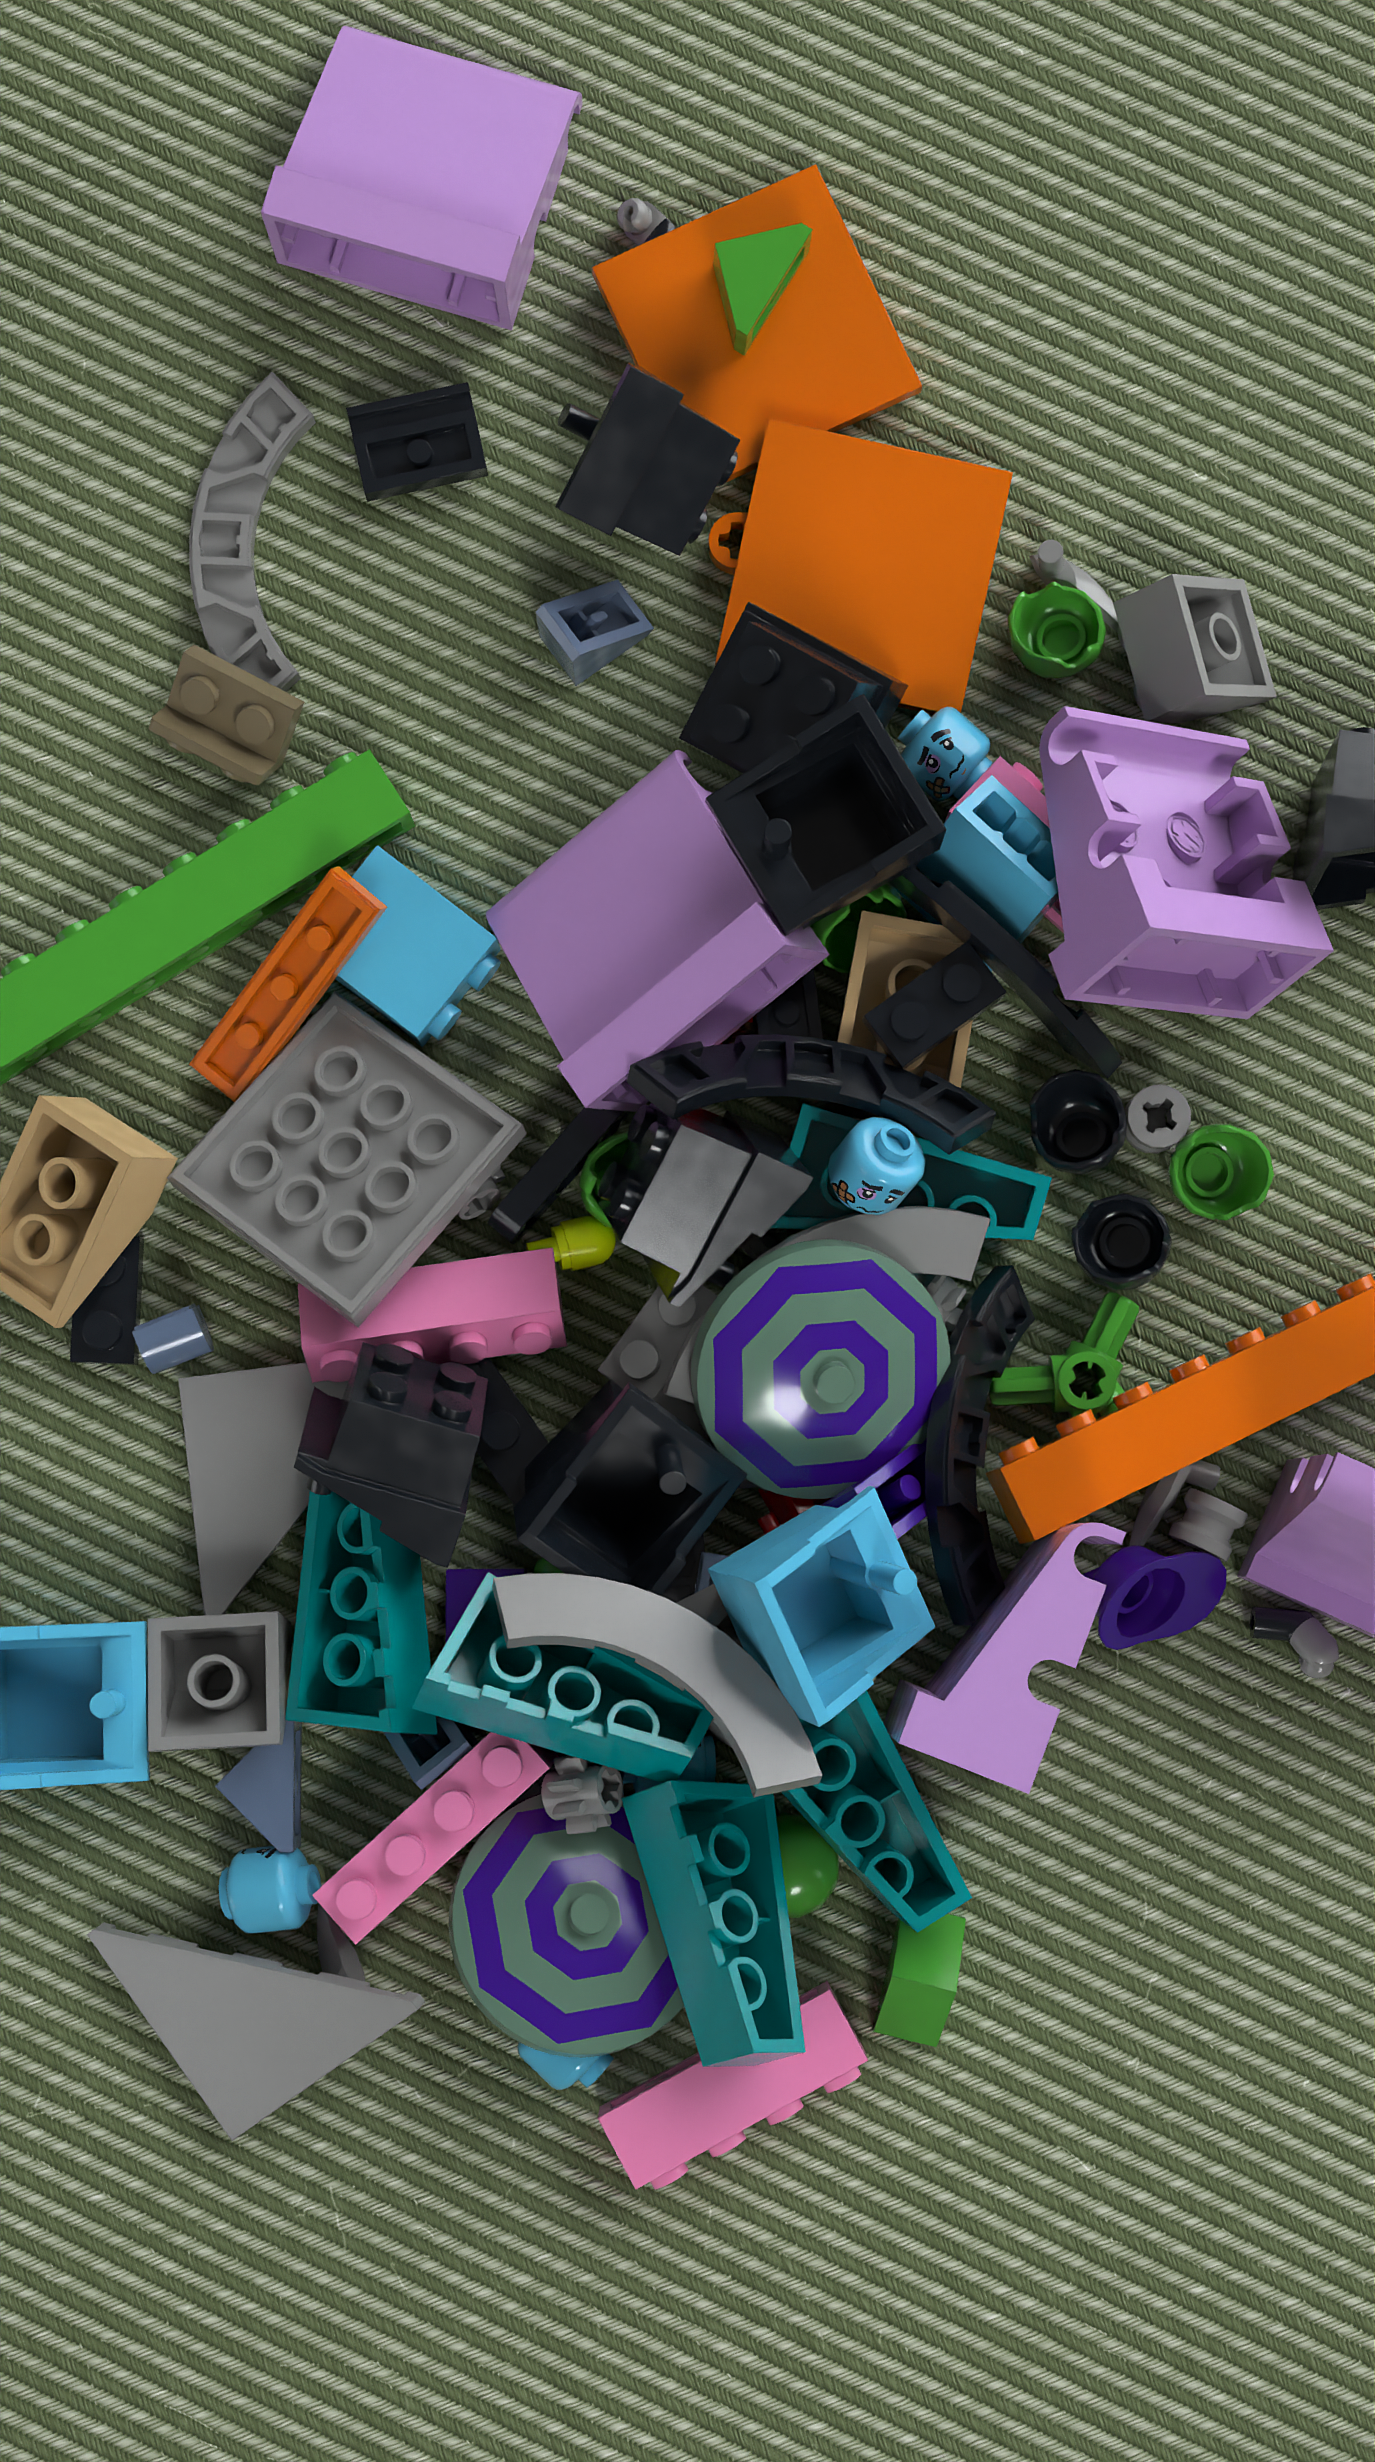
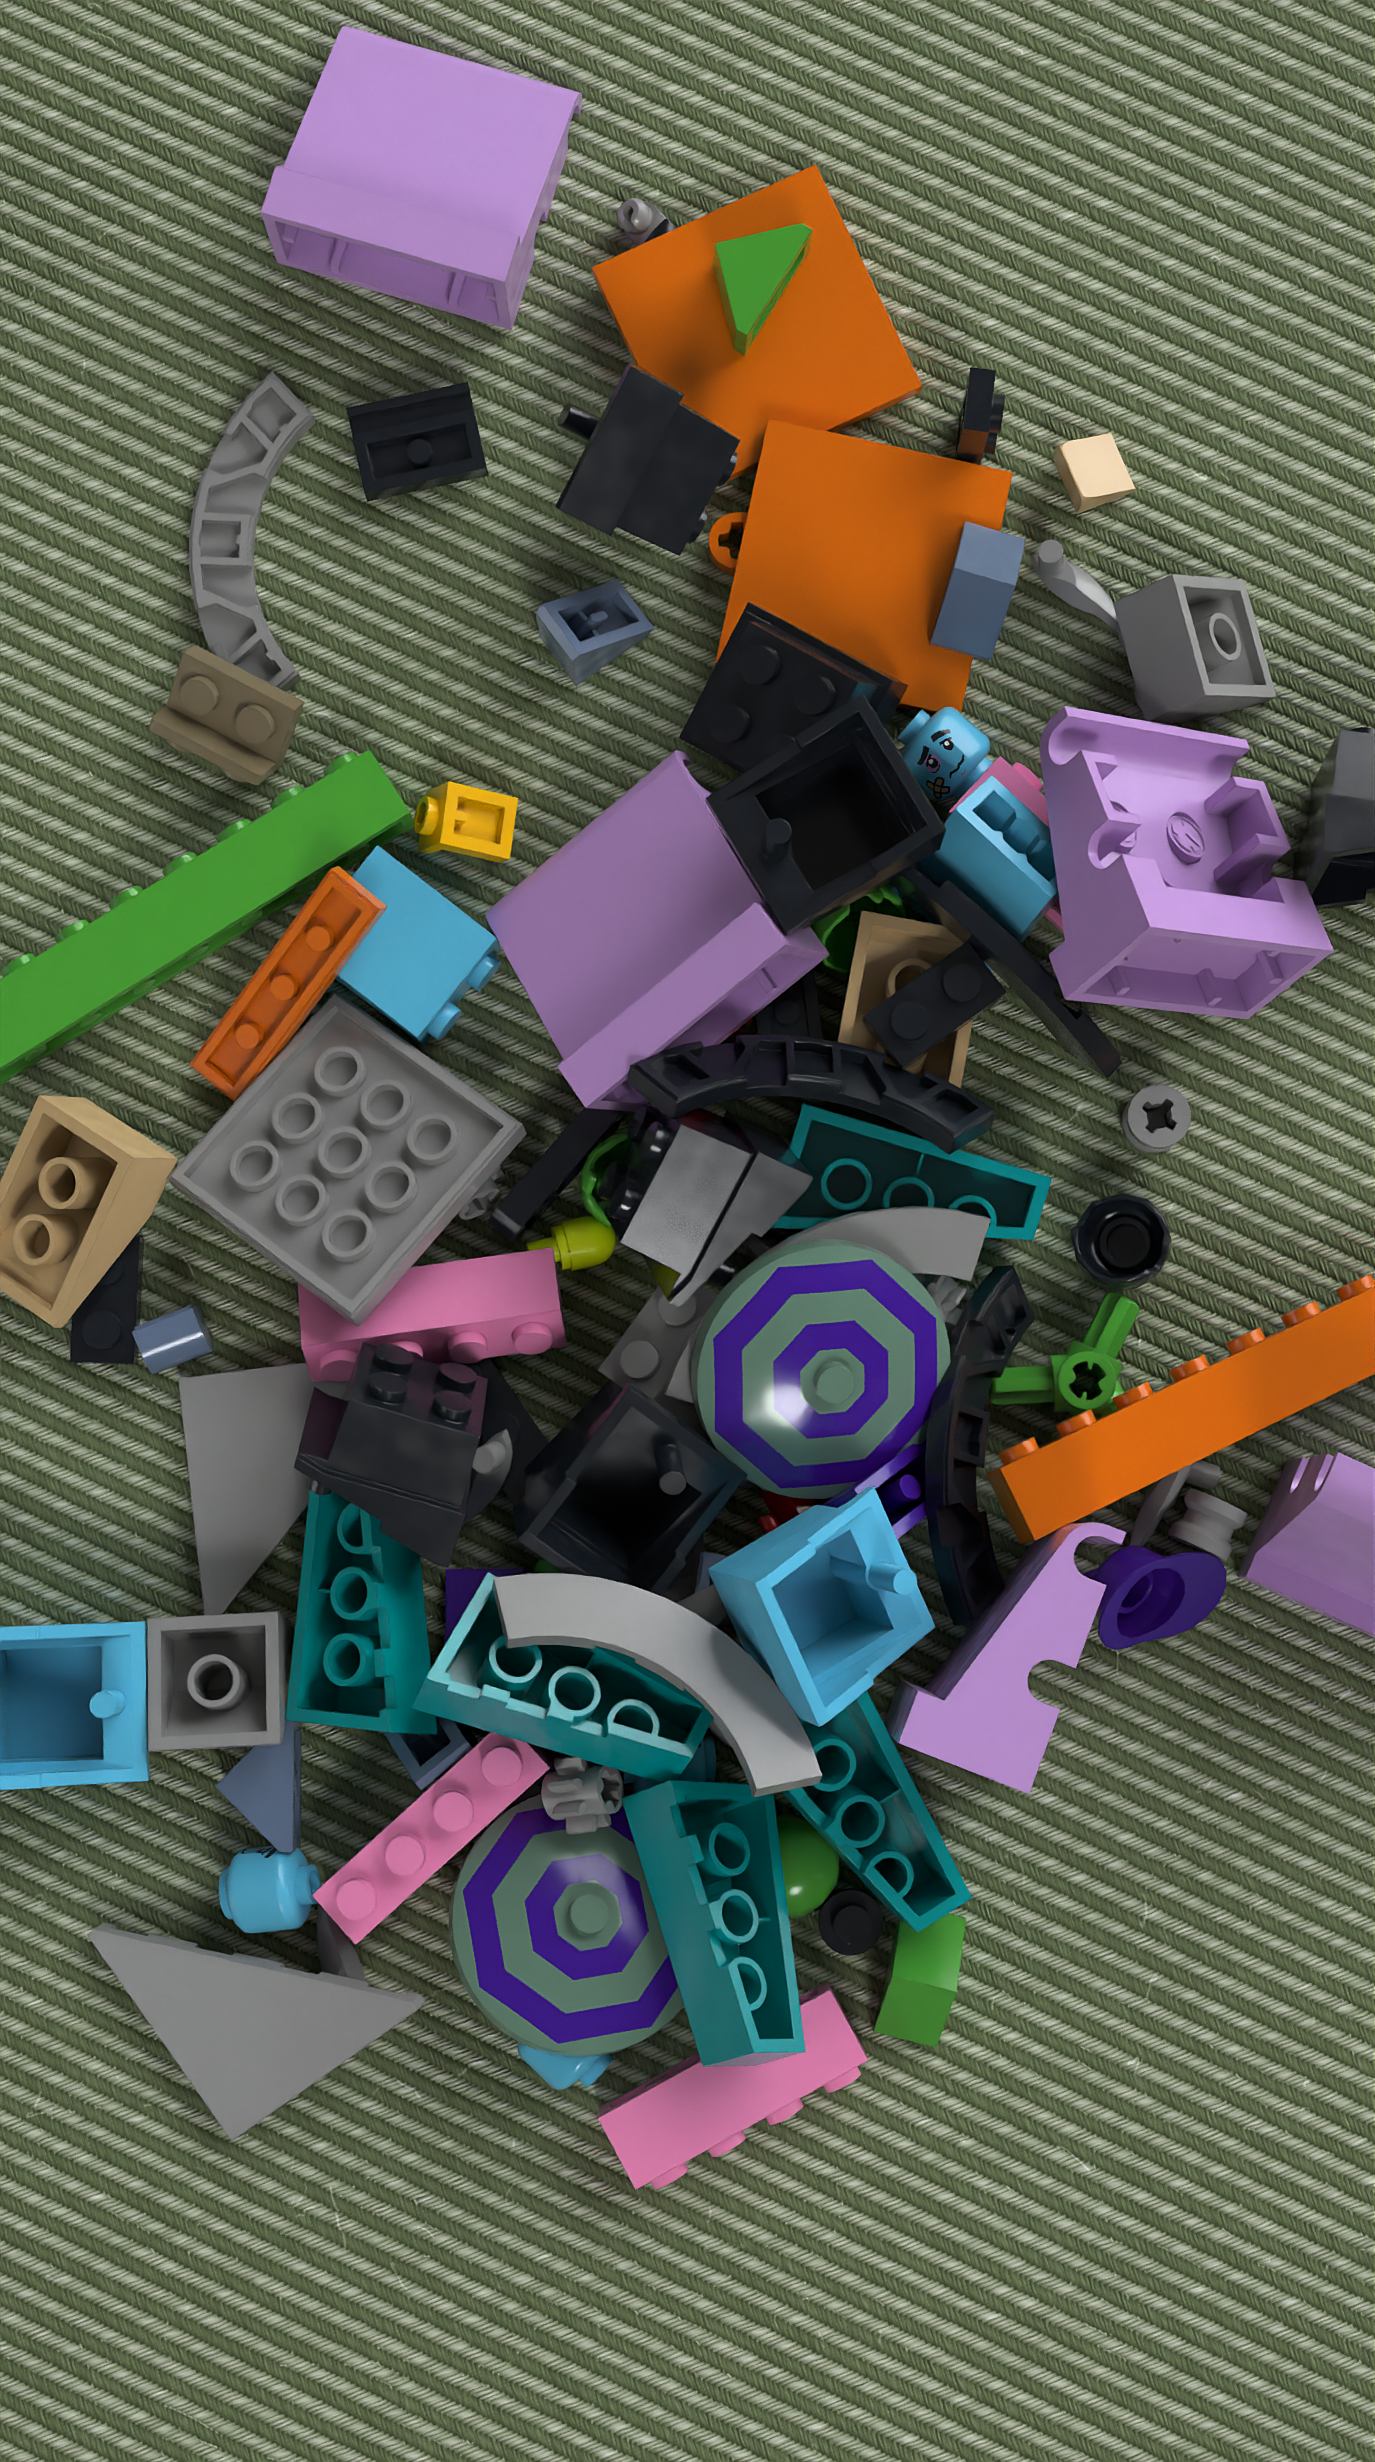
(466, 822): none -> yellow bracket
(488, 1472): none -> light grey bar
(850, 1921): none -> black plate
(876, 1166): medium azure head -> none
(978, 591): none -> sand blue slope
(979, 417): none -> black plate
(1056, 631): bright green hair -> none
(1077, 1122): black hair -> none
(1092, 471): none -> slope
(1220, 1171): bright green hair -> none
(1304, 1633): arm -> none

